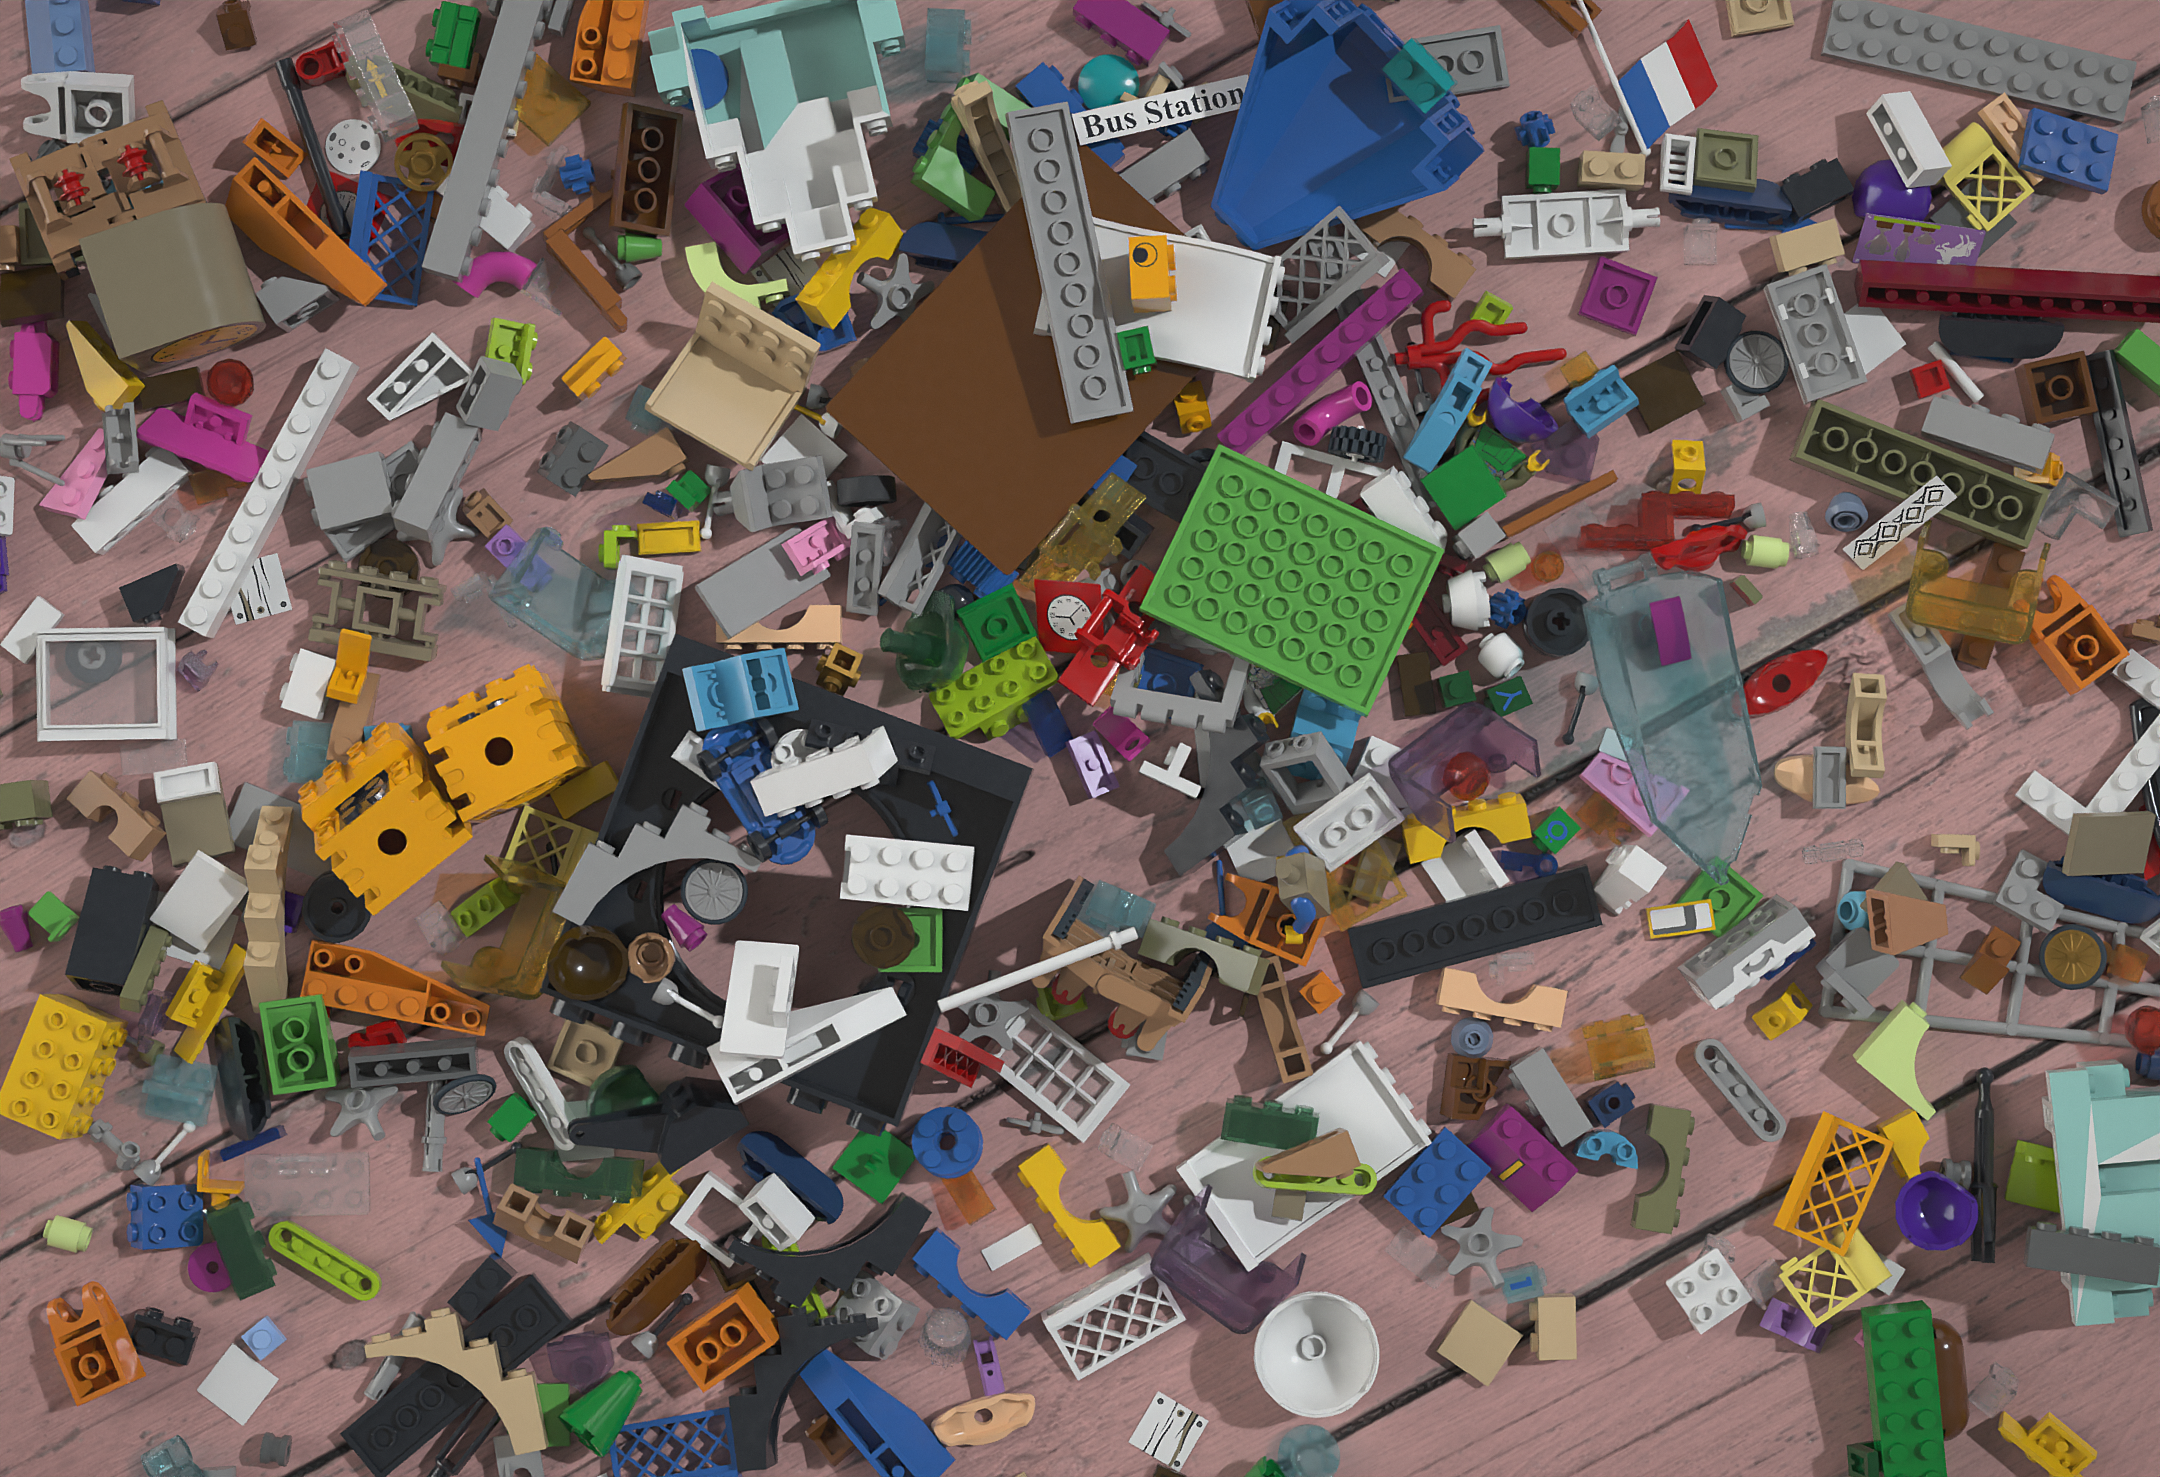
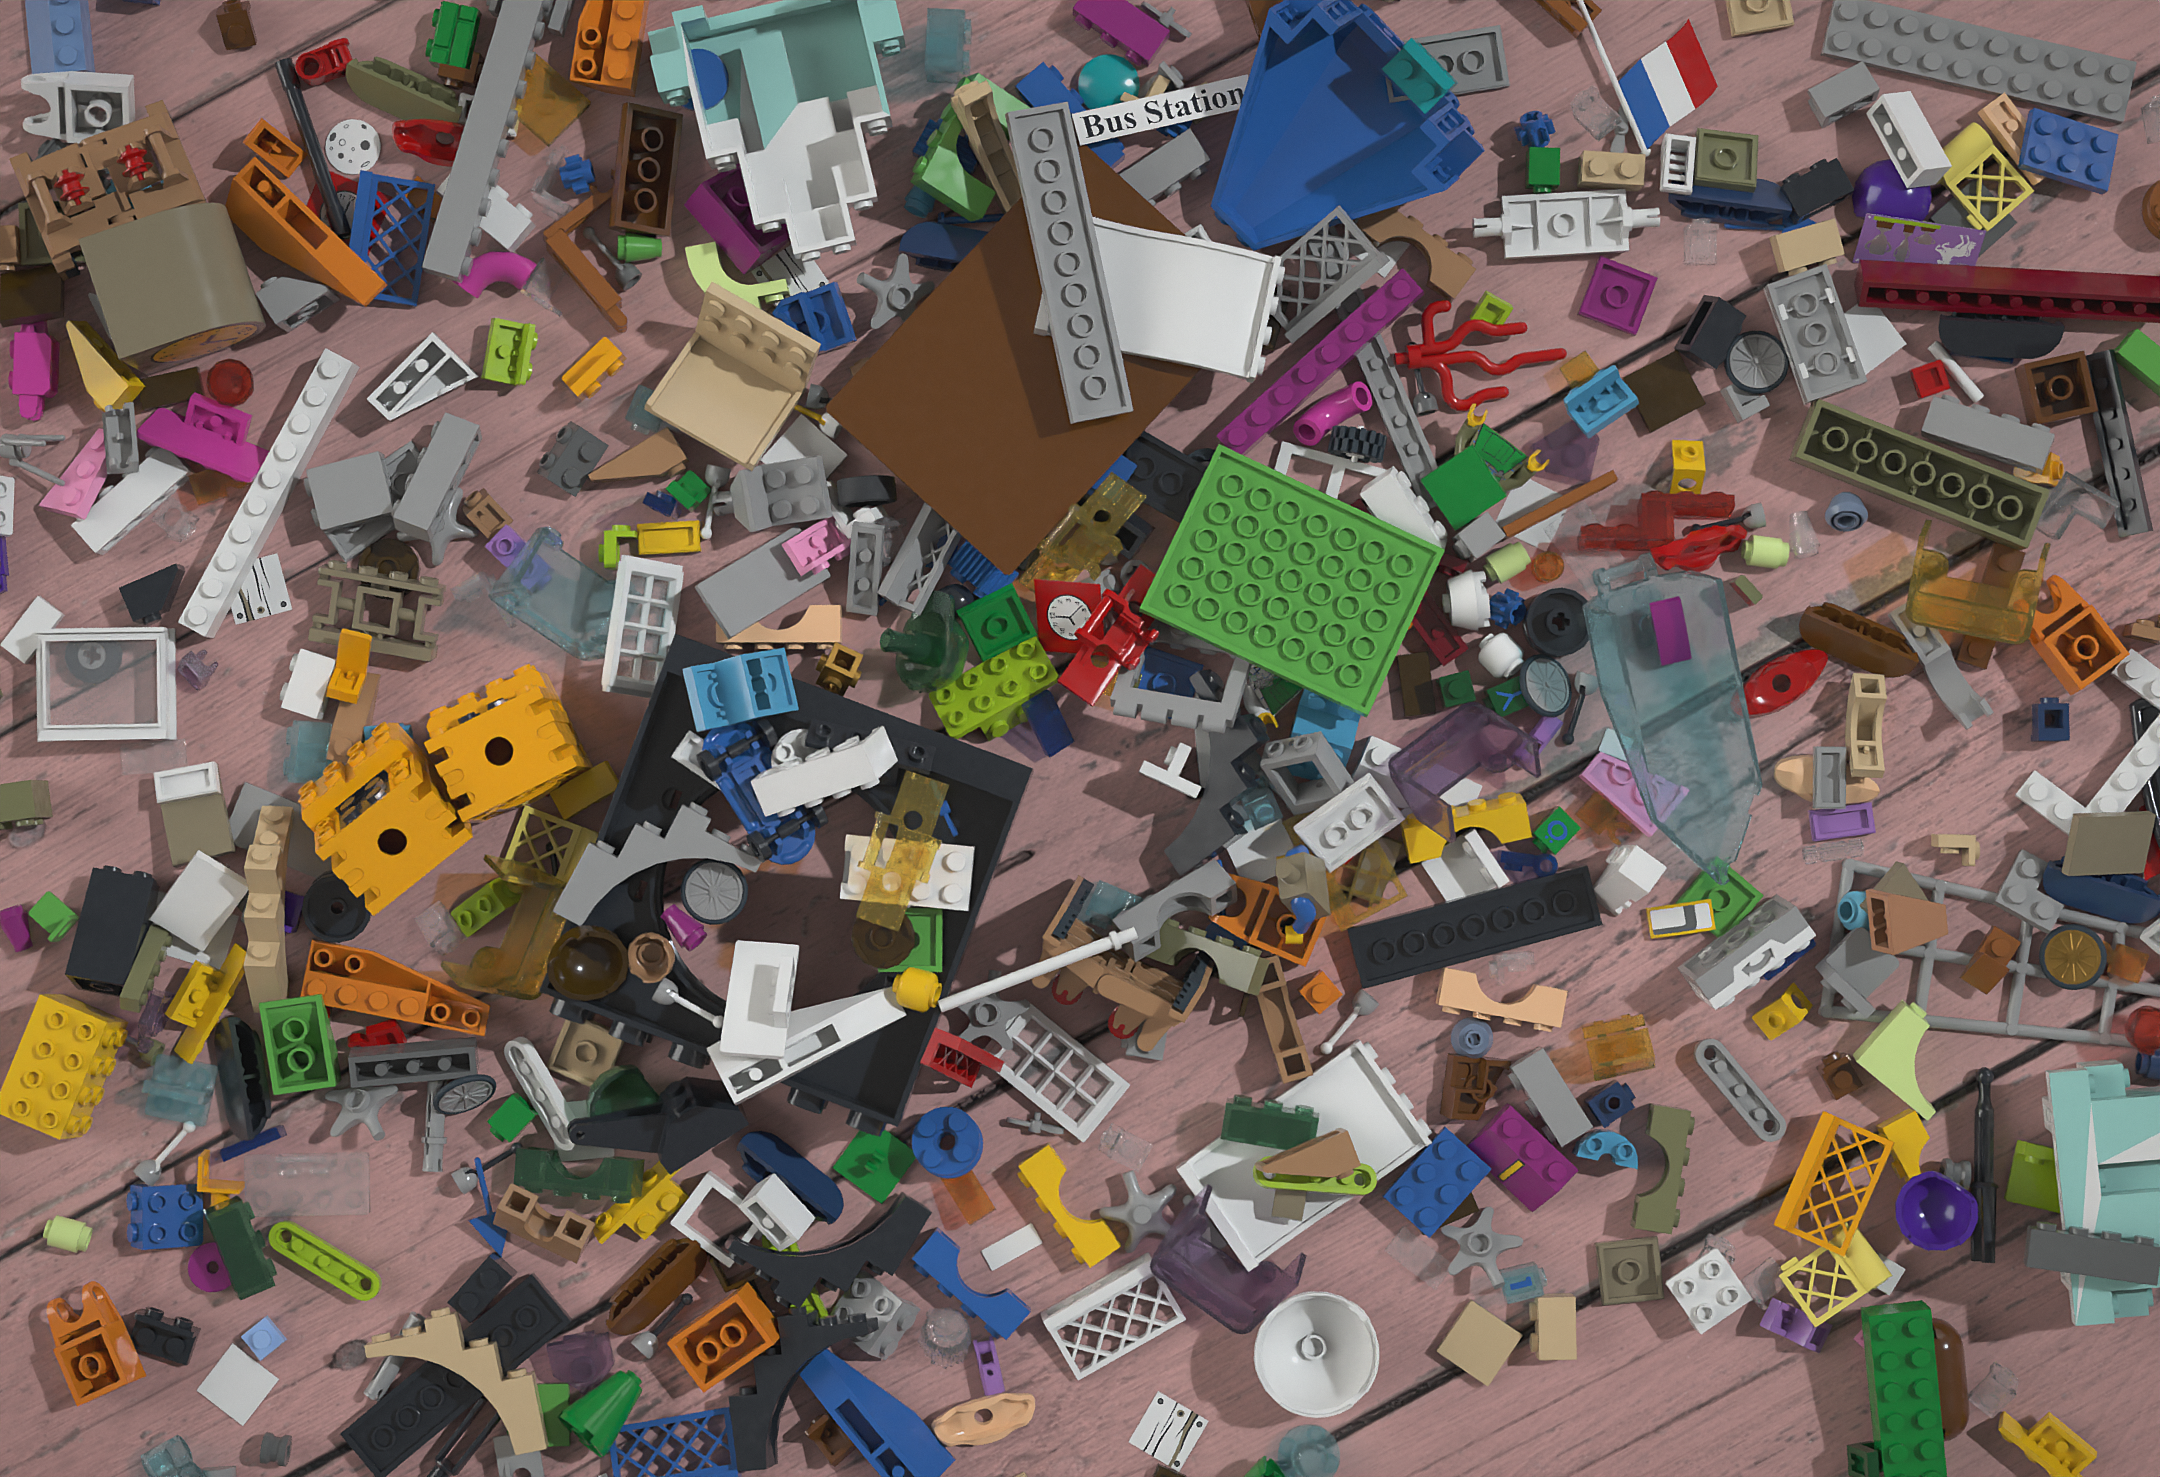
(127, 1152): light grey bar -> none
(136, 830): medium nougat arch -> none
(376, 76): clear brick -> none
(423, 161): pearl gold wheel -> none
(489, 393): light grey brick -> none
(827, 293): yellow arch -> none
(911, 853): none -> clear yellow piece
(917, 989): none -> yellow head
(919, 202): none -> dark azure cone
(1053, 1009): lime bracket -> none
(1092, 764): plate -> none
(1121, 733): dark pink bracket -> none
(1137, 350): green bracket -> none
(1150, 276): light orange brick -> none
(1192, 408): light orange bracket -> none
(1203, 890): none -> light grey arch
(1448, 411): dark azure slope -> none
(1467, 776): clear red hair -> none
(1518, 420): dark purple cylinder -> none
(1523, 501): none -> white sticker
(1545, 685): none -> light grey wheel
(1545, 731): none -> medium lavender bar
(1629, 1270): none -> dark tan tile
(1839, 1074): none -> reddish brown bracket
(1840, 823): none -> medium lavender tile
(1843, 94): none -> light grey hinge
(1857, 640): none -> reddish brown brick
(1900, 522): white sticker -> none
(2058, 729): none -> dark blue brick

